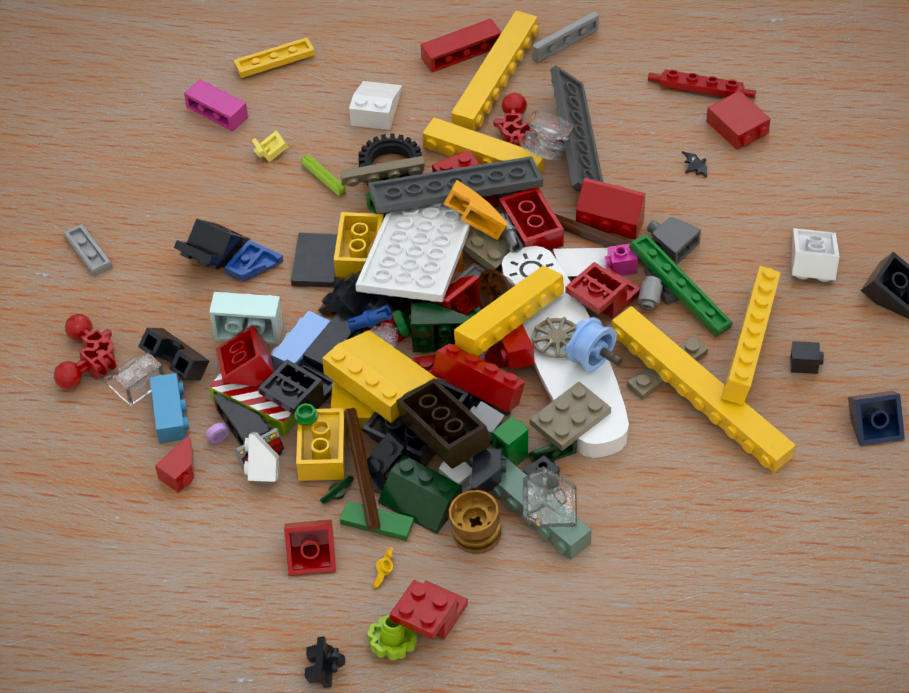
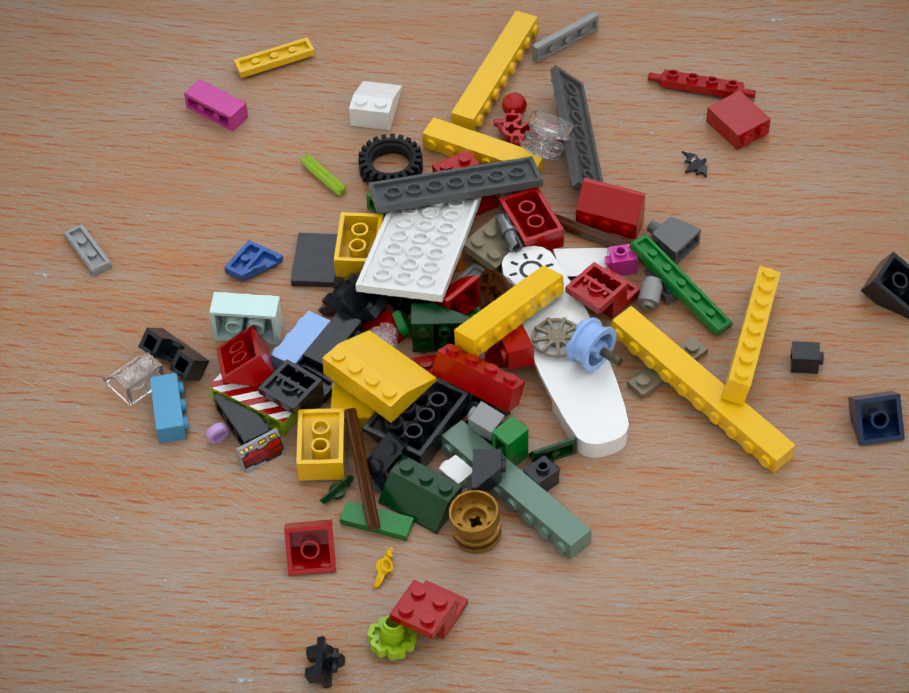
(94, 358): red piece -> none
(177, 466): slope -> none
(211, 244): black bracket -> none
(262, 460): white slope -> none
(270, 147): light yellow bracket -> none
(306, 414): green plate -> none
(369, 318): blue pin -> none
(389, 170): dark tan plate -> none
(443, 423): dark brown brick -> none
(460, 45): red brick -> none
(475, 210): light orange slope -> none
(549, 499): clear slope -> none
(570, 416): dark tan plate -> none
(814, 255): white slope -> none

